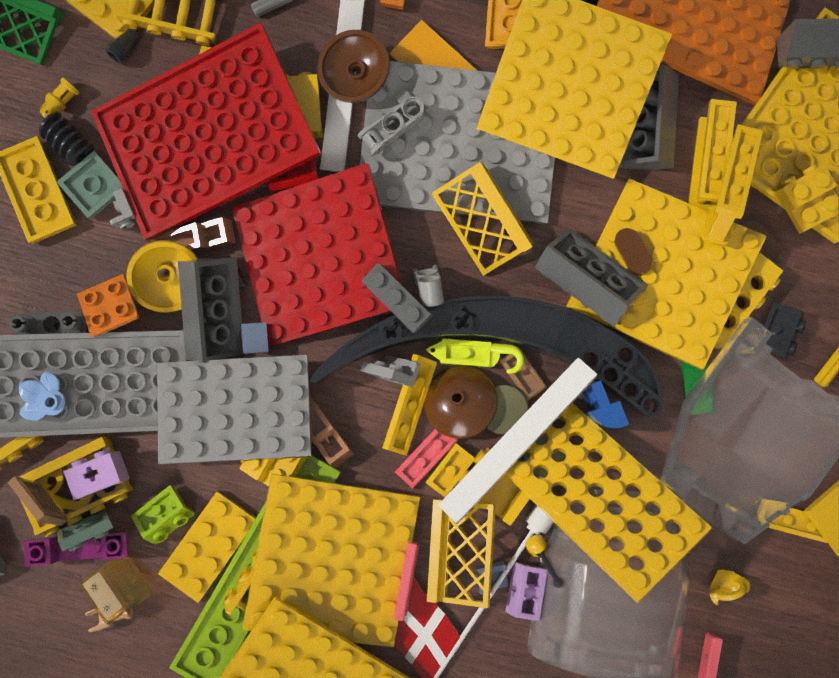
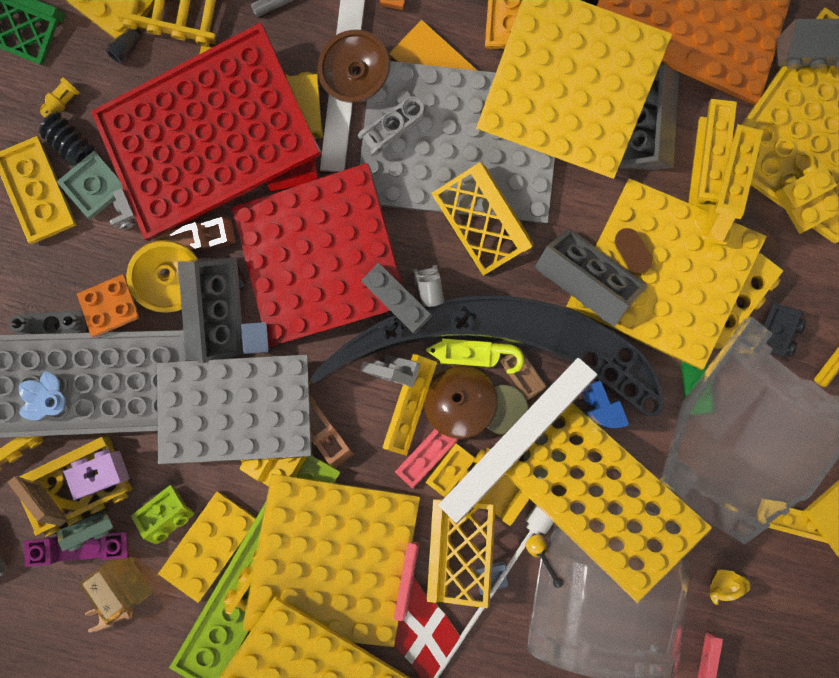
(526, 591): lavender brick -> none

